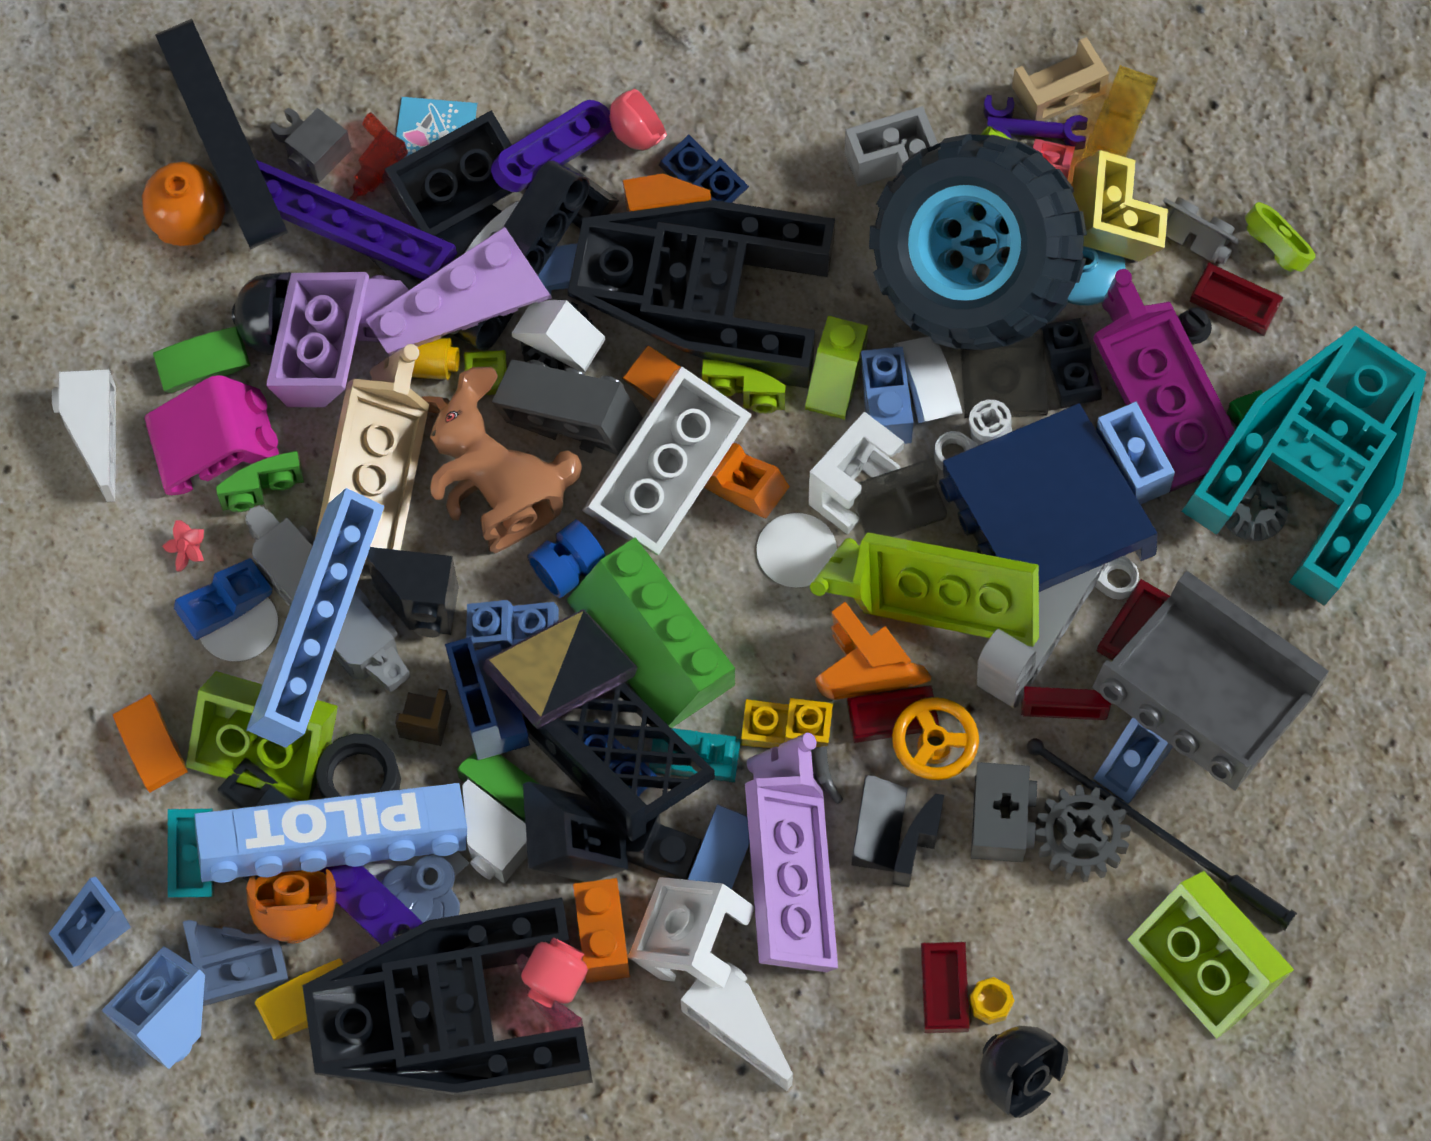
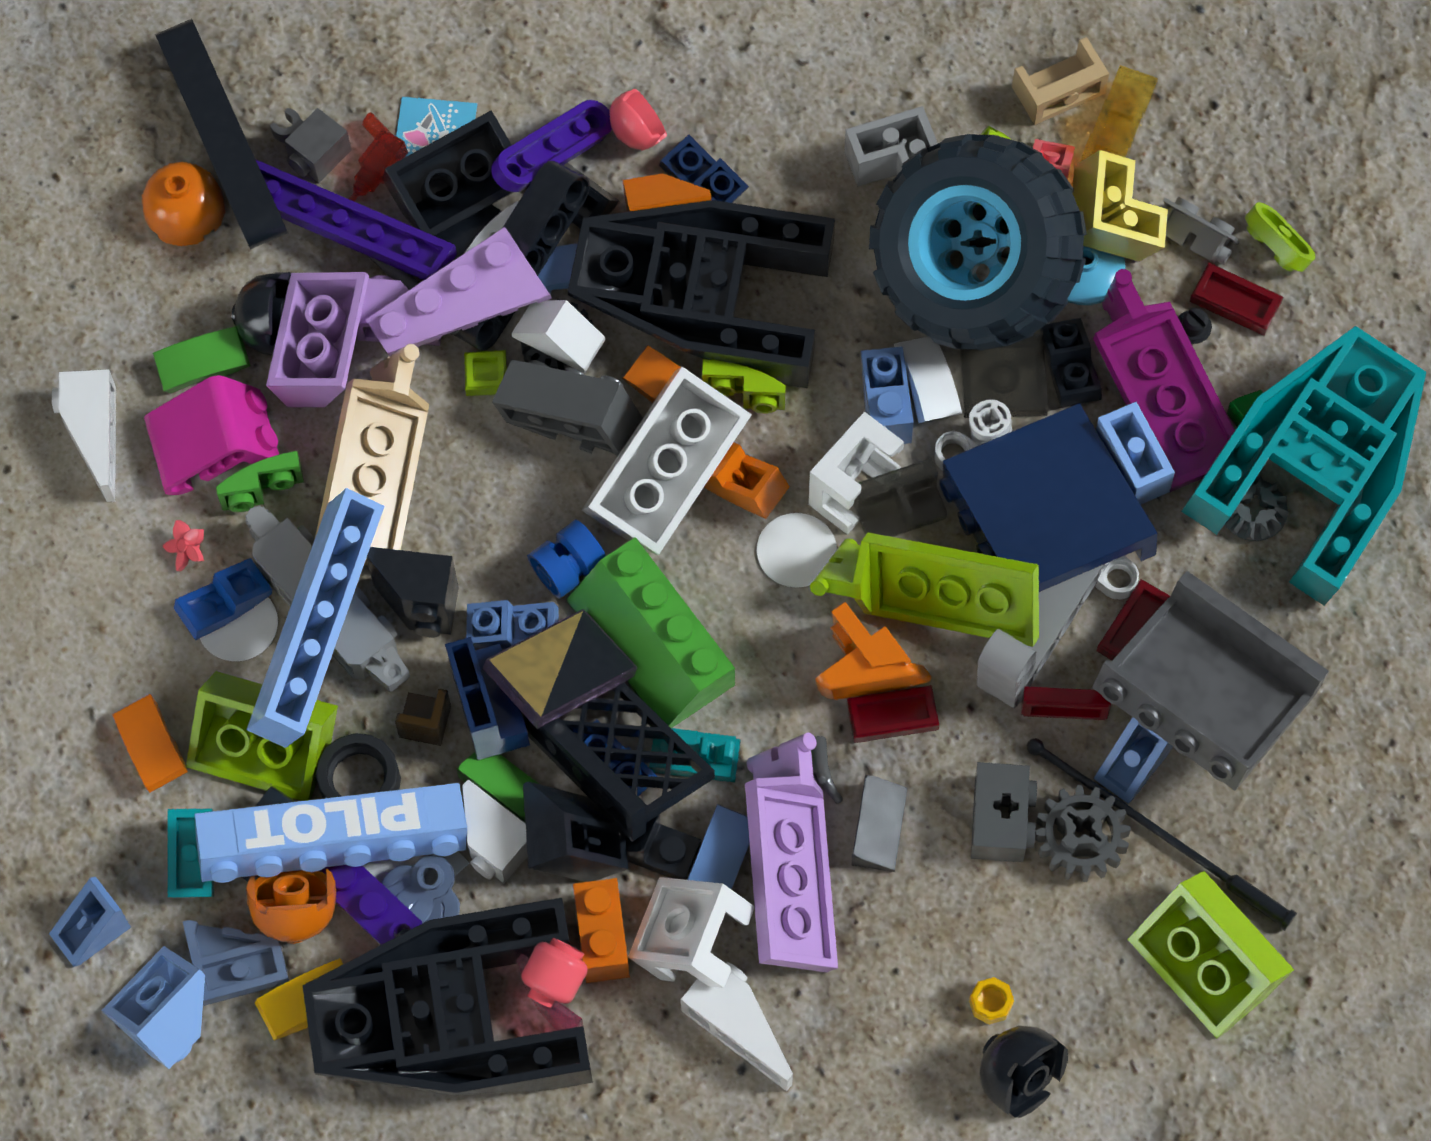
(241, 794): black tile -> none
(437, 360): yellow brick -> none
(515, 484): nougat animal -> none
(775, 723): yellow slope -> none
(836, 367): lime slope -> none
(920, 833): black slope -> none
(935, 754): light orange piece -> none
(945, 987): dark red tile -> none
(1003, 122): dark purple bar -> none

